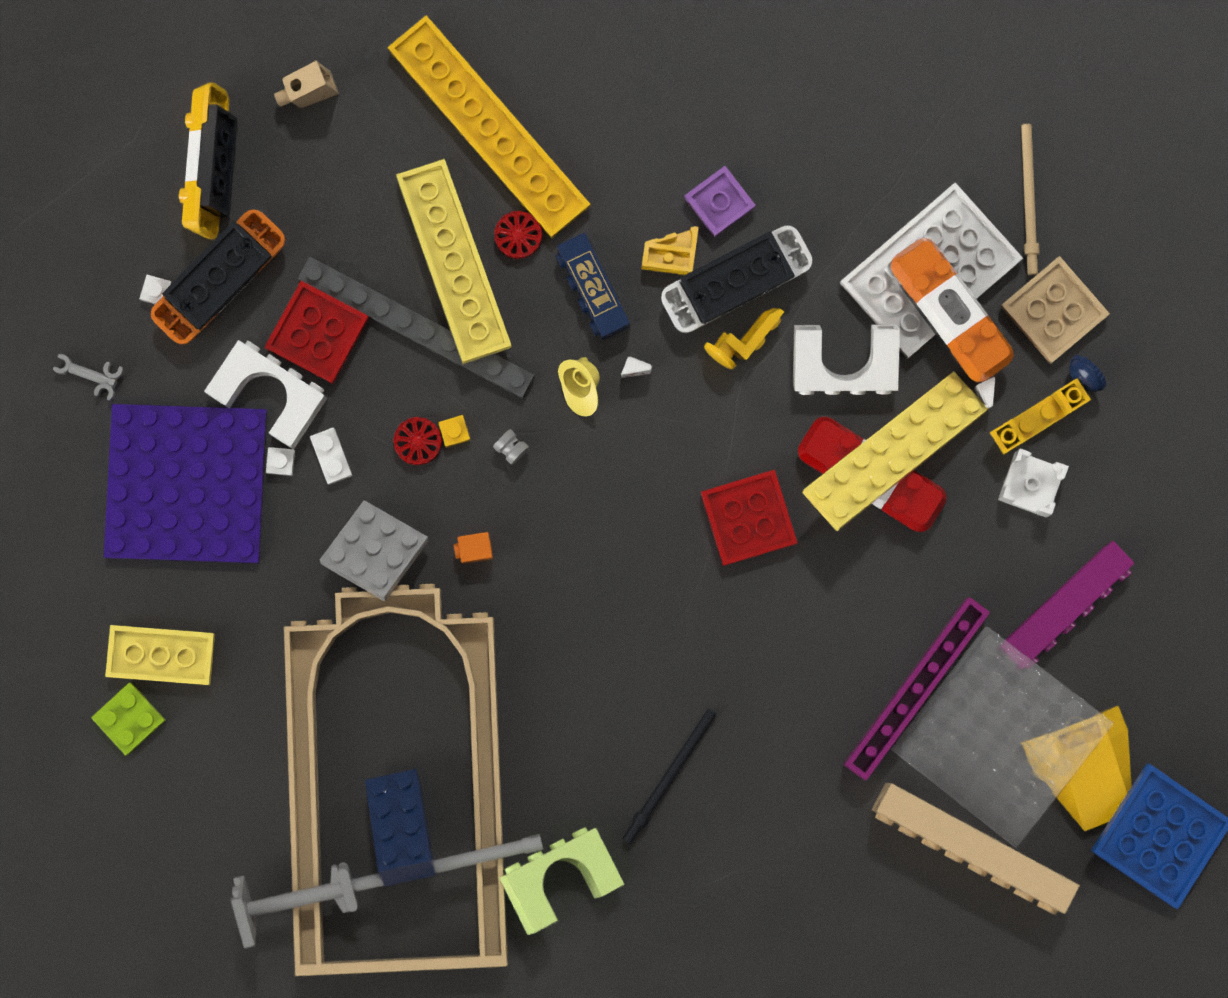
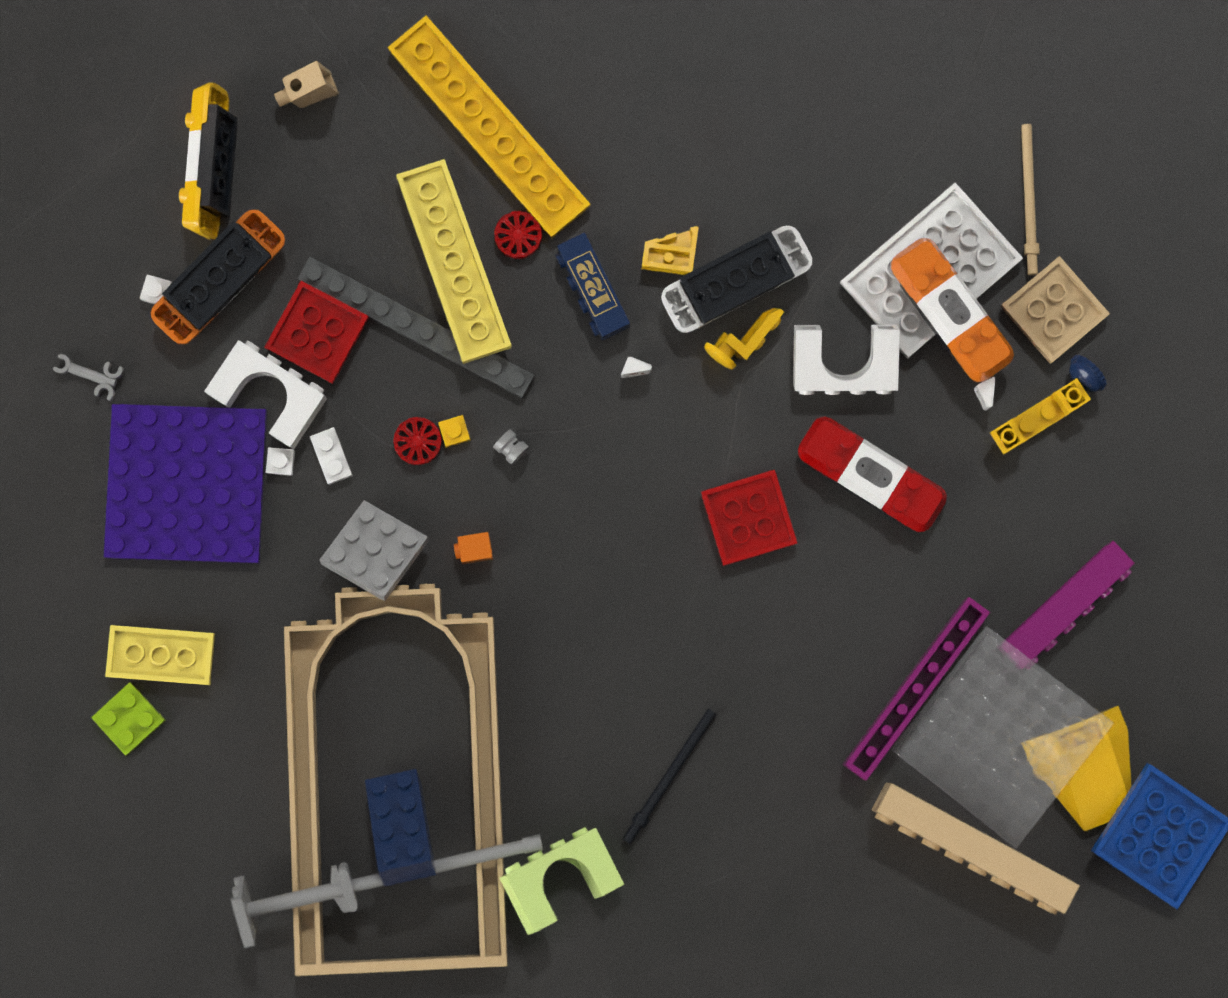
(579, 385): light yellow piece -> none
(719, 201): medium lavender plate -> none
(895, 451): light yellow plate -> none
(1032, 483): white panel -> none

